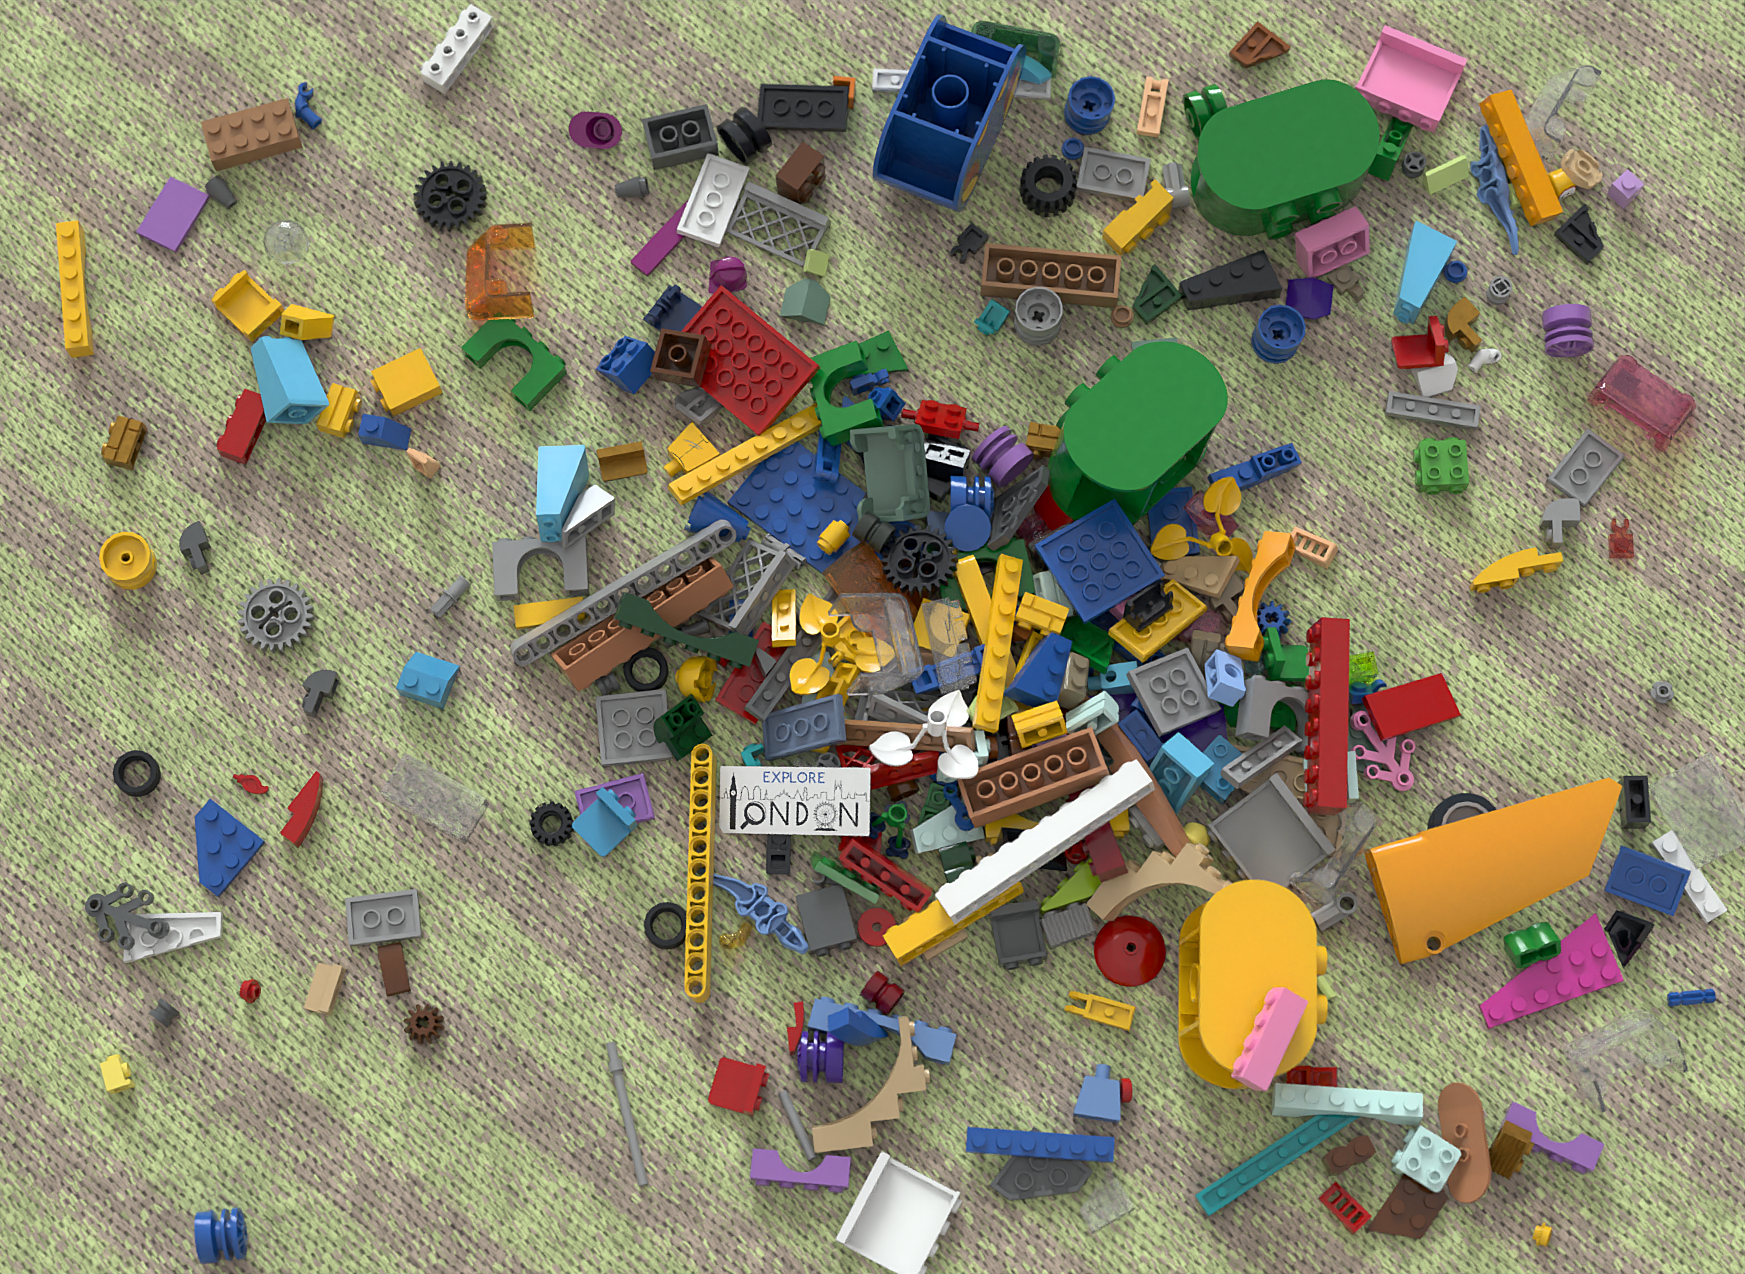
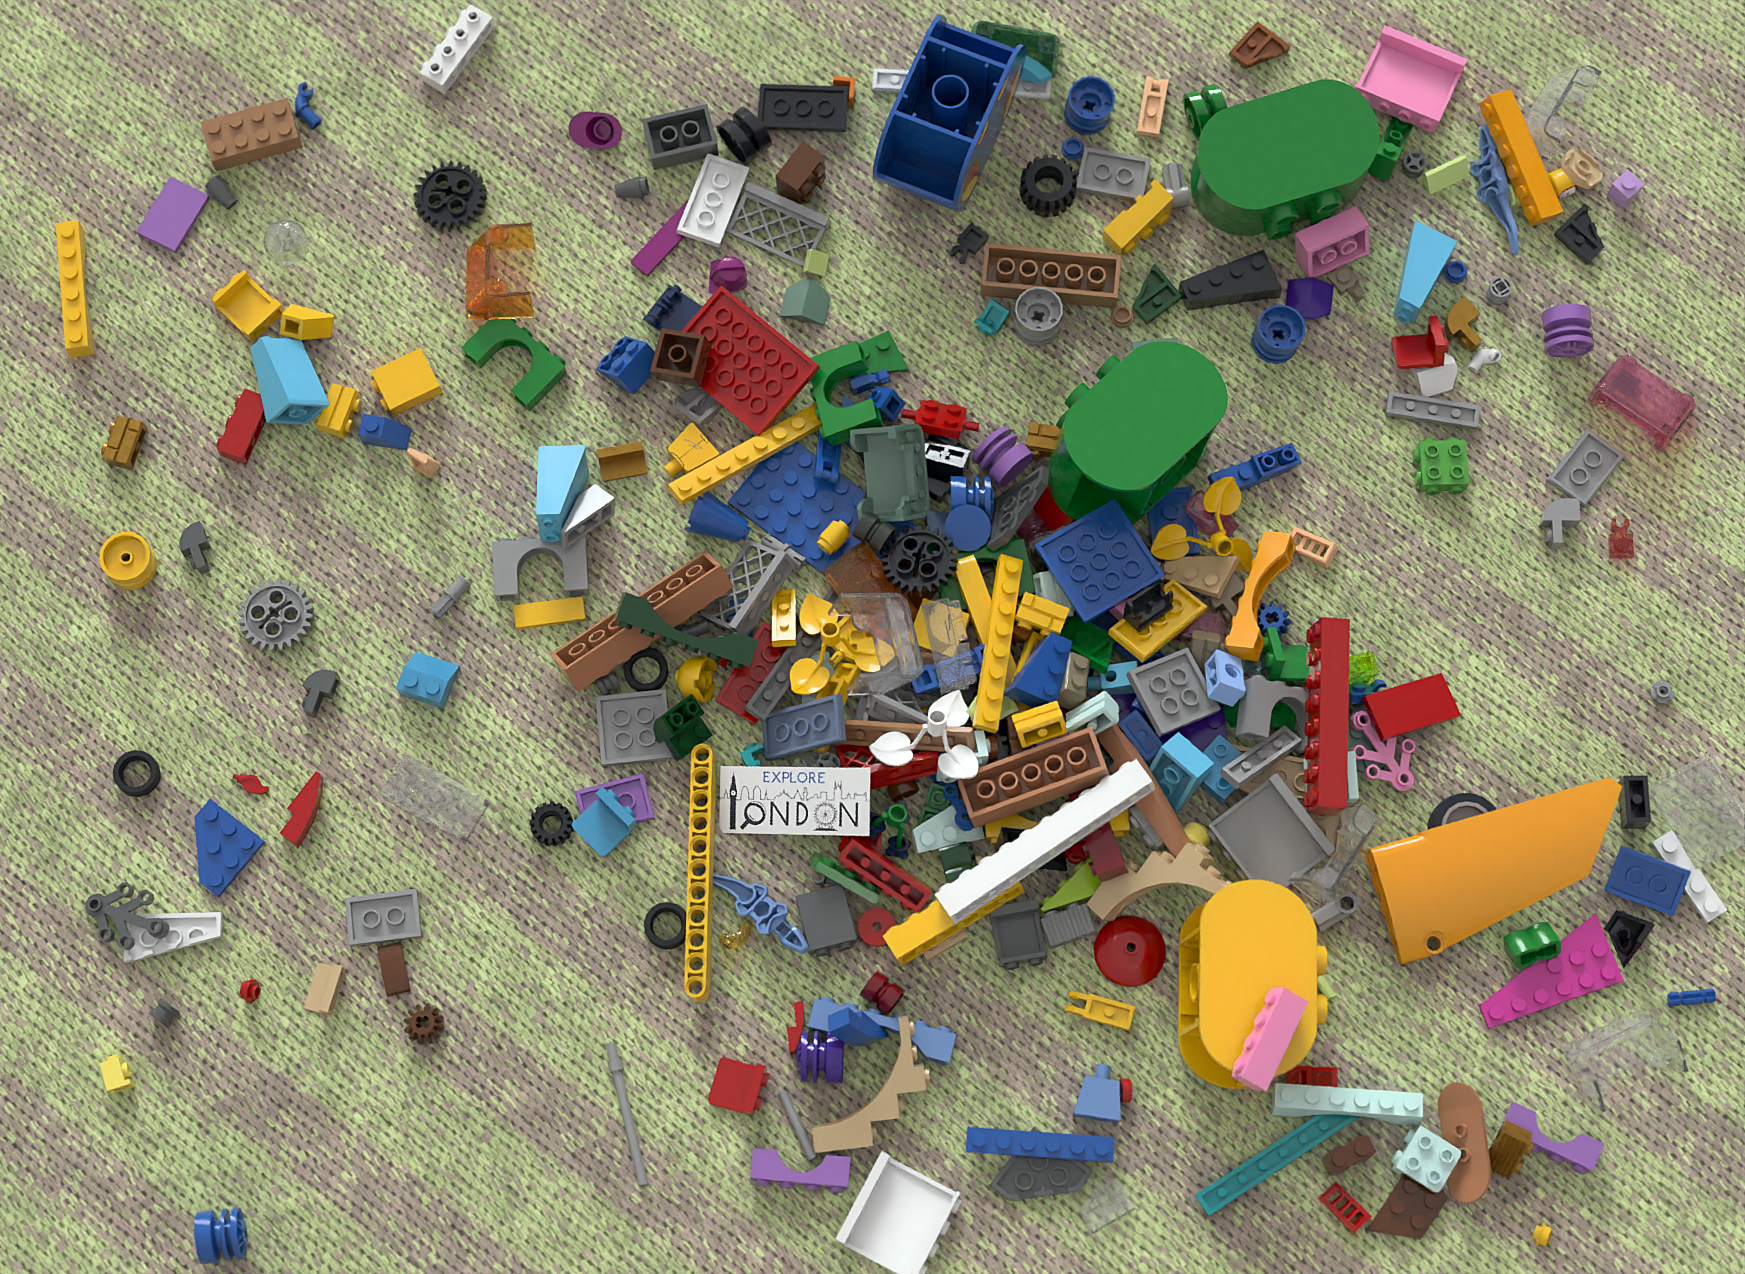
(610, 592): light grey beam -> none
(764, 662): dark grey slope -> none
(778, 854): black slope -> none
(1507, 569): yellow slope -> none

